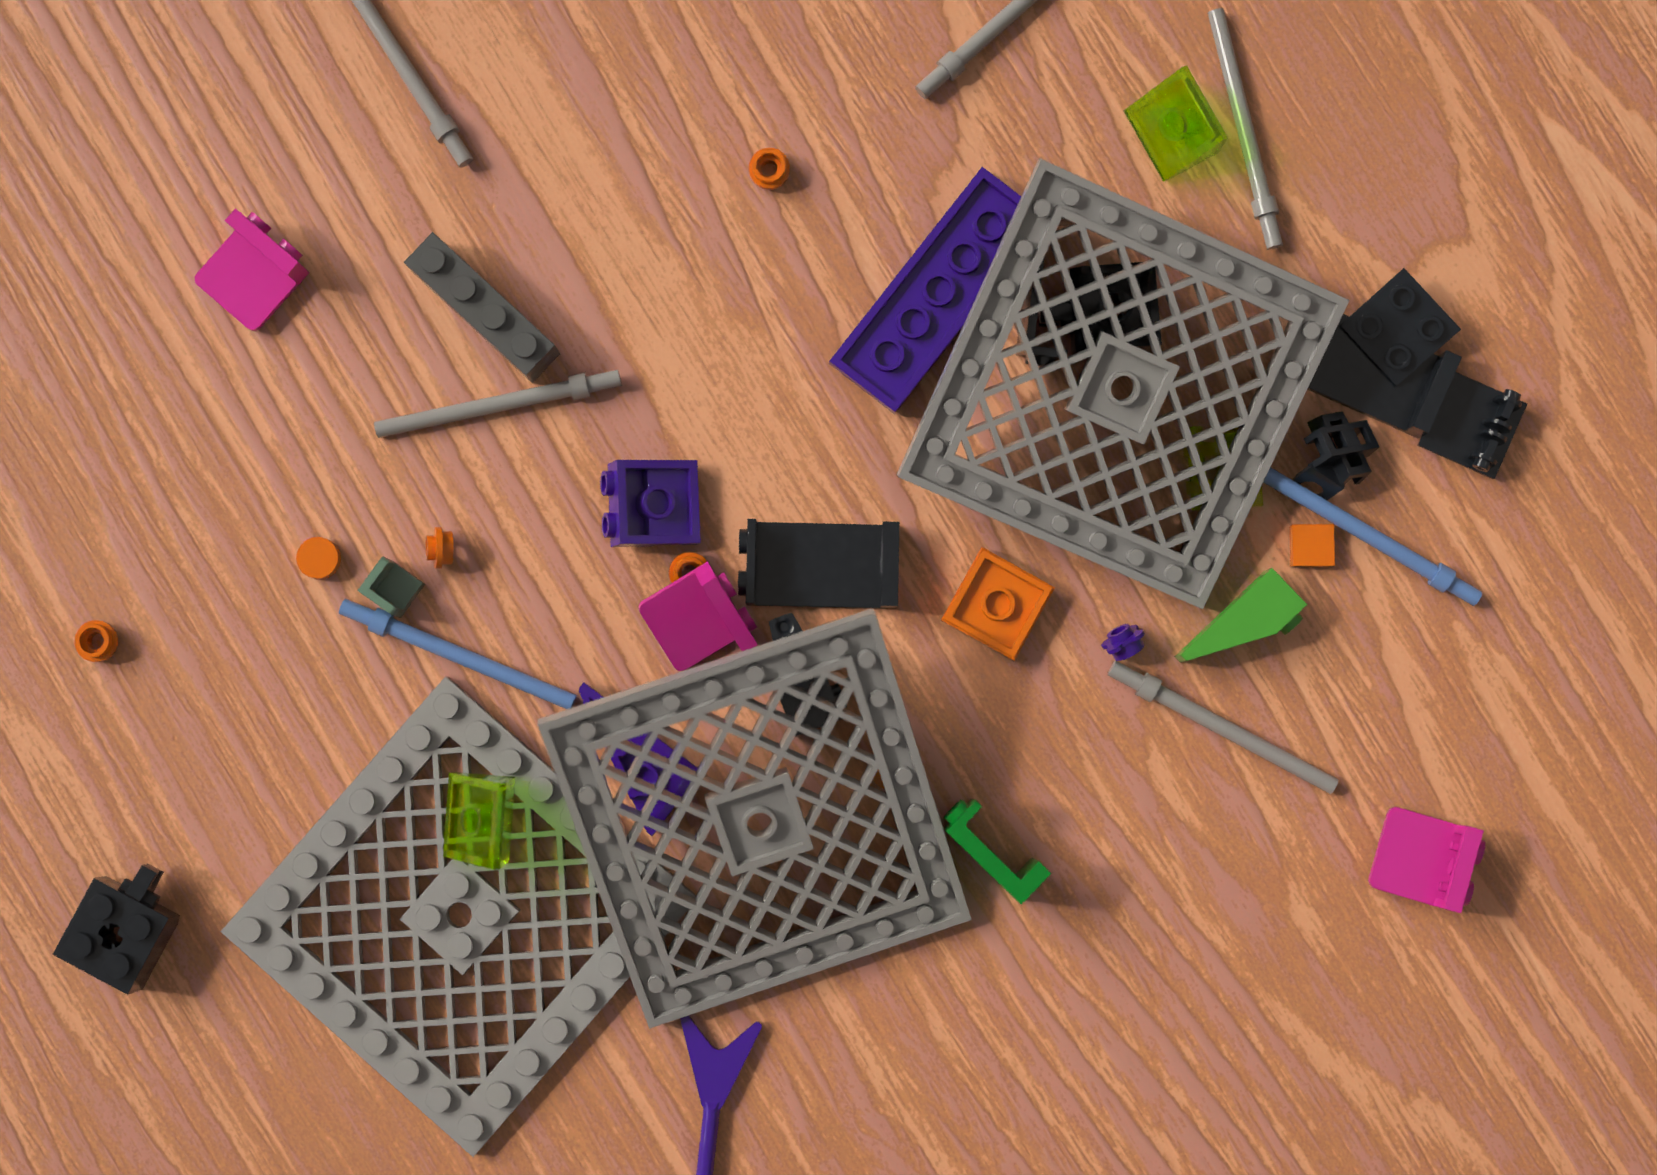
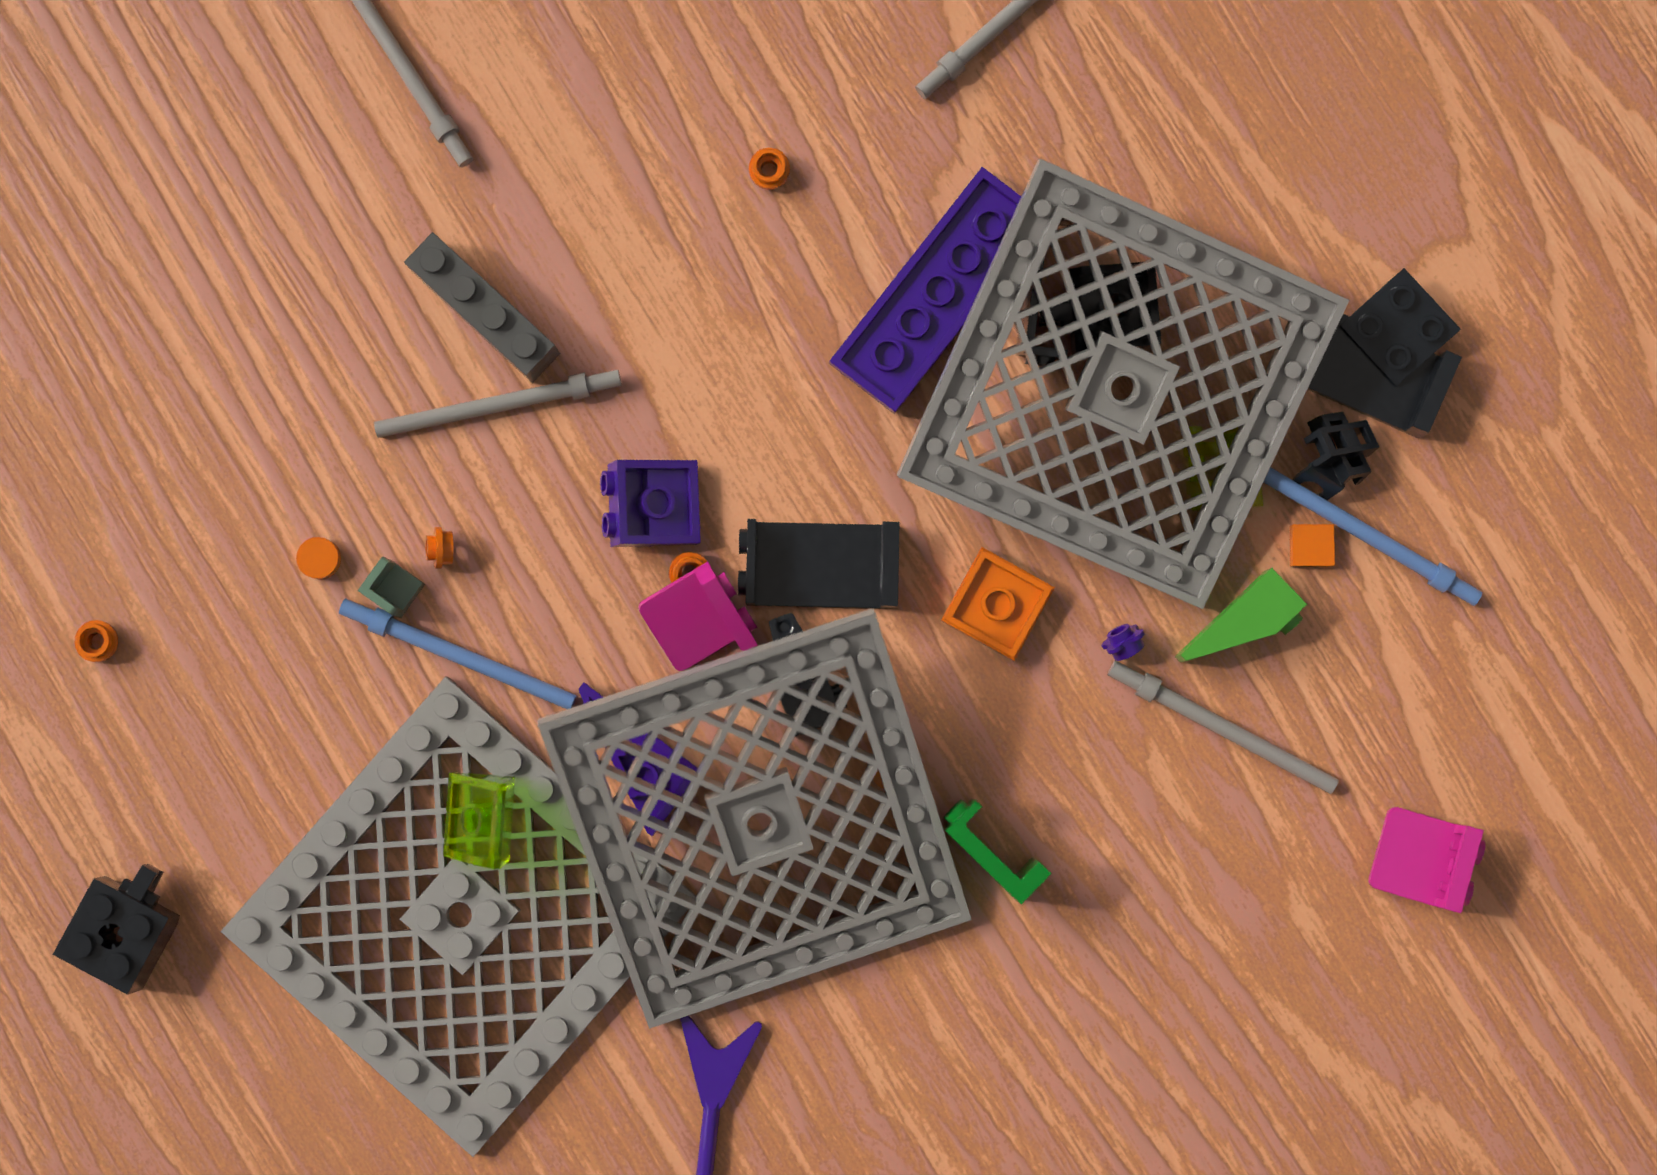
(251, 271): dark pink bracket -> none
(1176, 125): clear neon green slope -> none
(1264, 205): light grey bar -> none
(1475, 425): black hinge -> none

